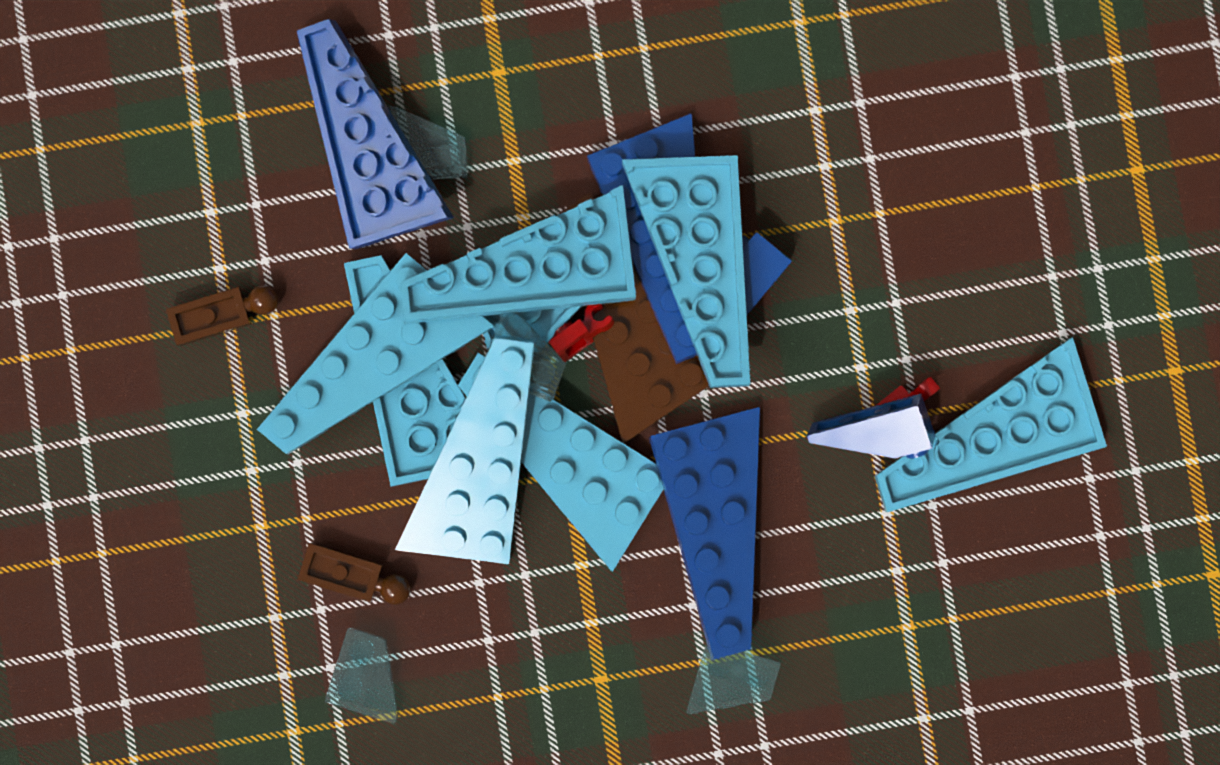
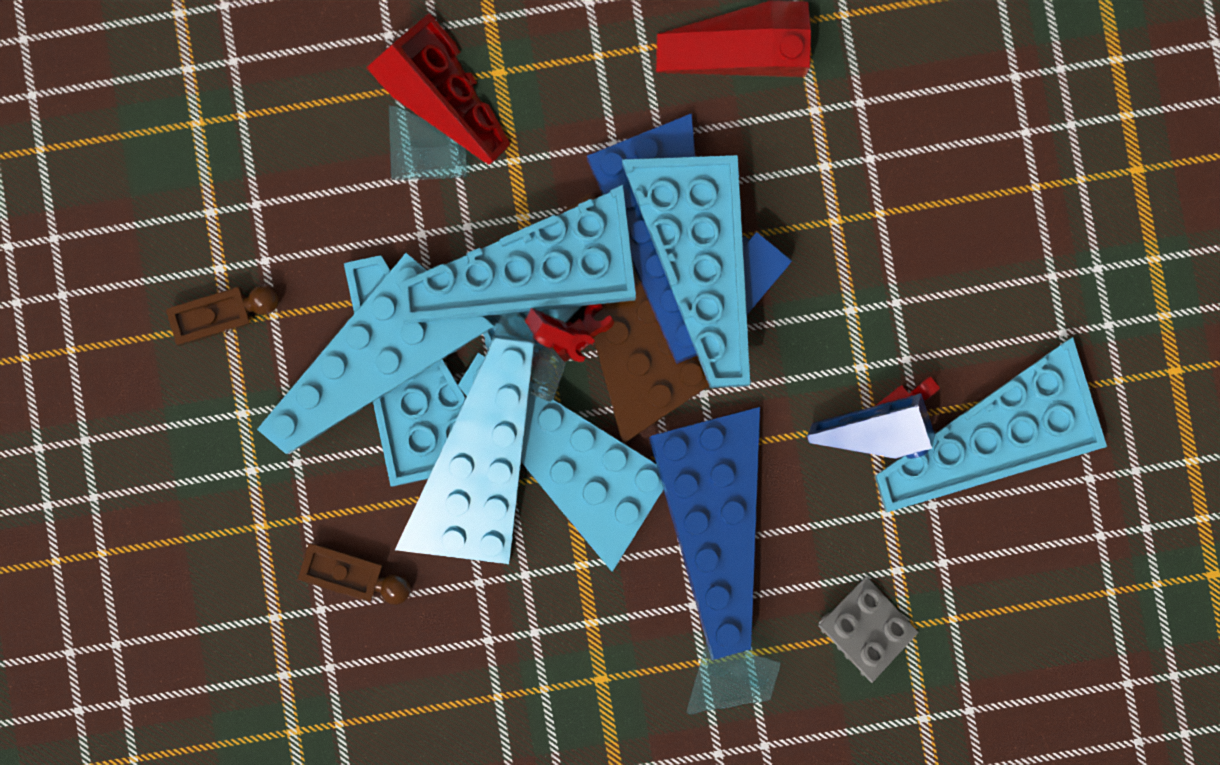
(364, 677): clear light blue wing -> none
(371, 162): wing -> none
(430, 81): none -> red wedge
(553, 331): none -> red plate
(750, 41): none -> red wedge
(868, 629): none -> light grey hinge

